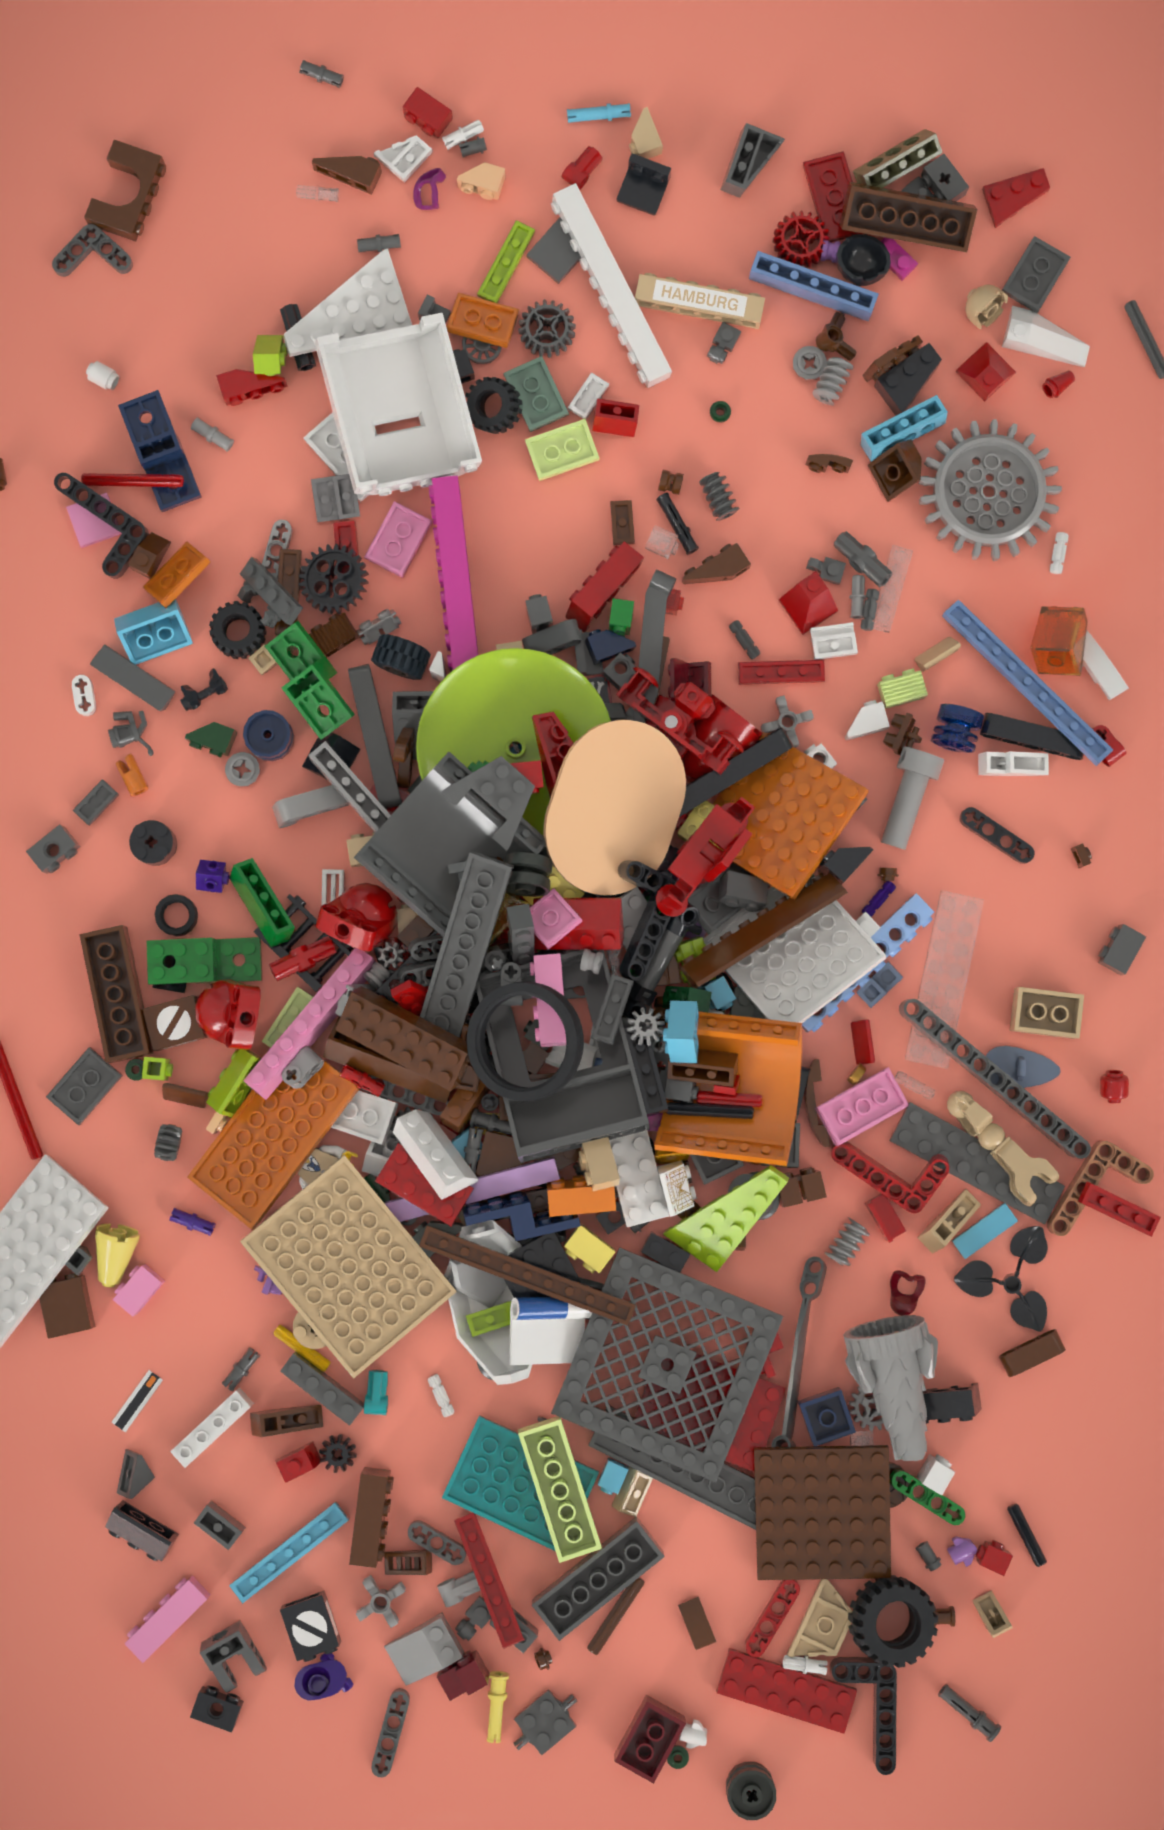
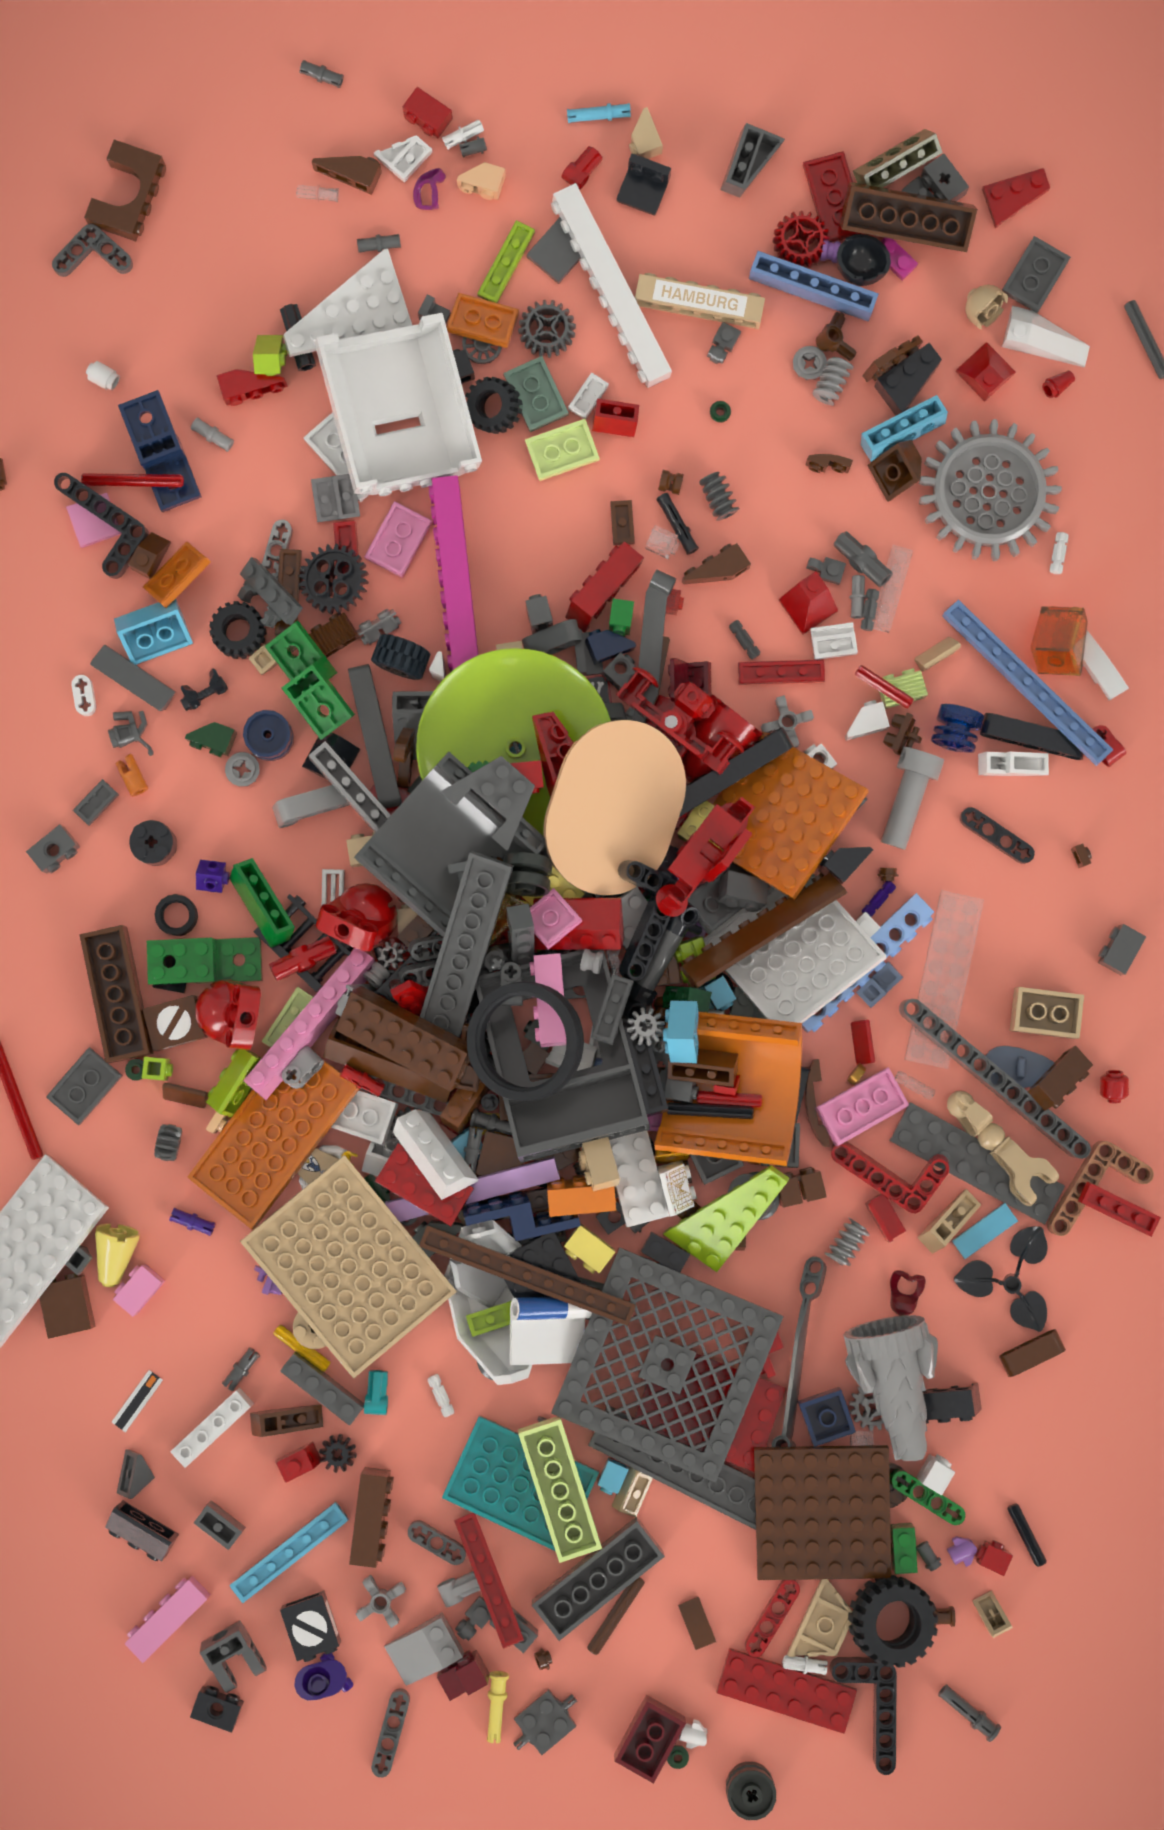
(419, 1555): reddish brown slope -> none
(884, 686): none -> red axle
(903, 1548): none -> green brick
(1060, 1078): none -> reddish brown brick

